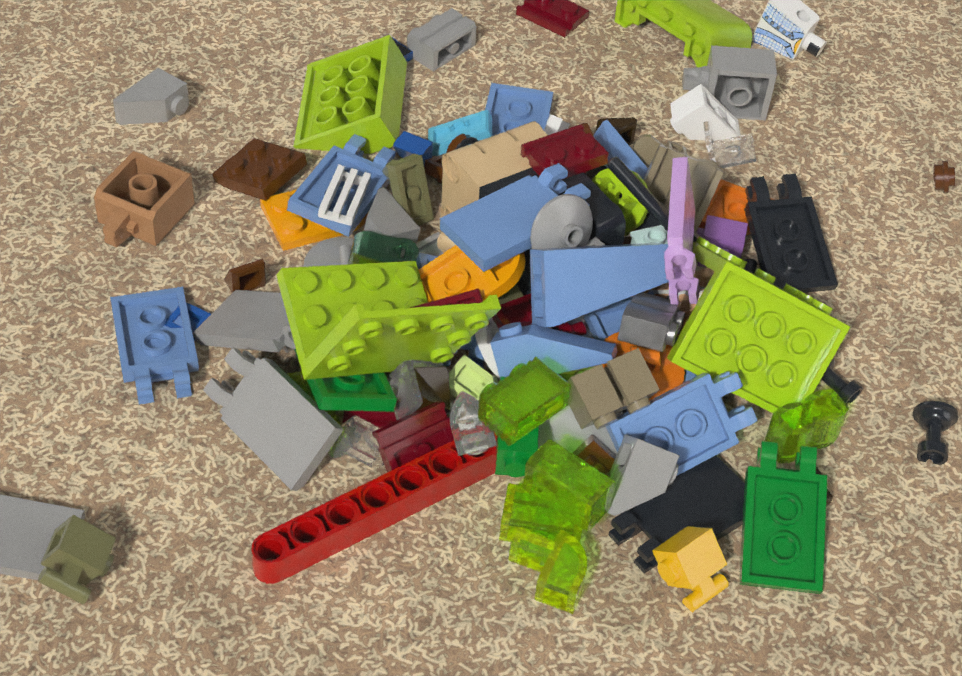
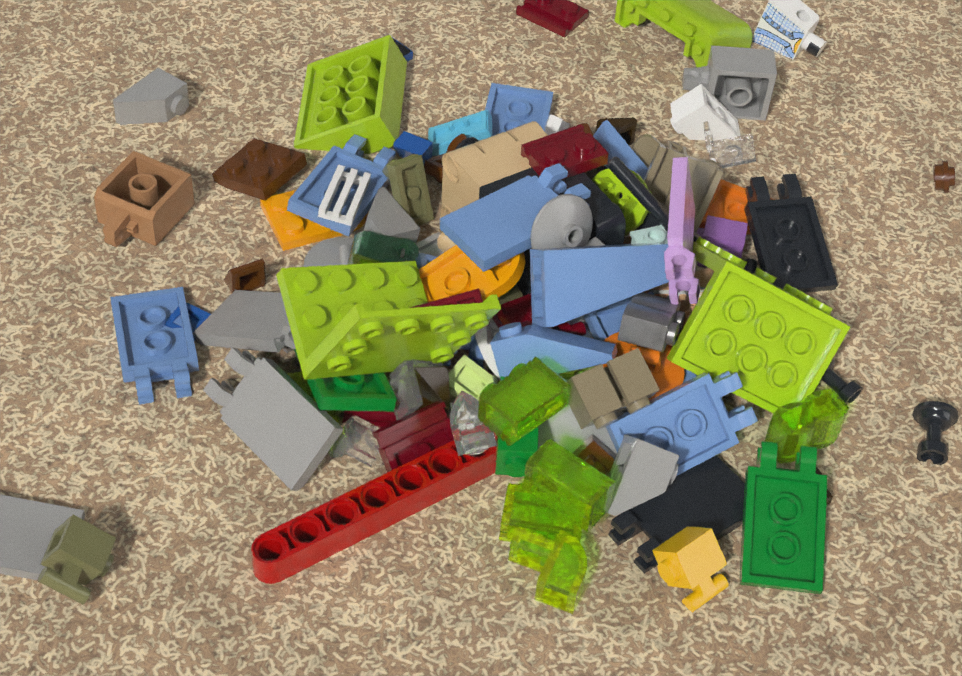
(442, 39): light grey brick -> none

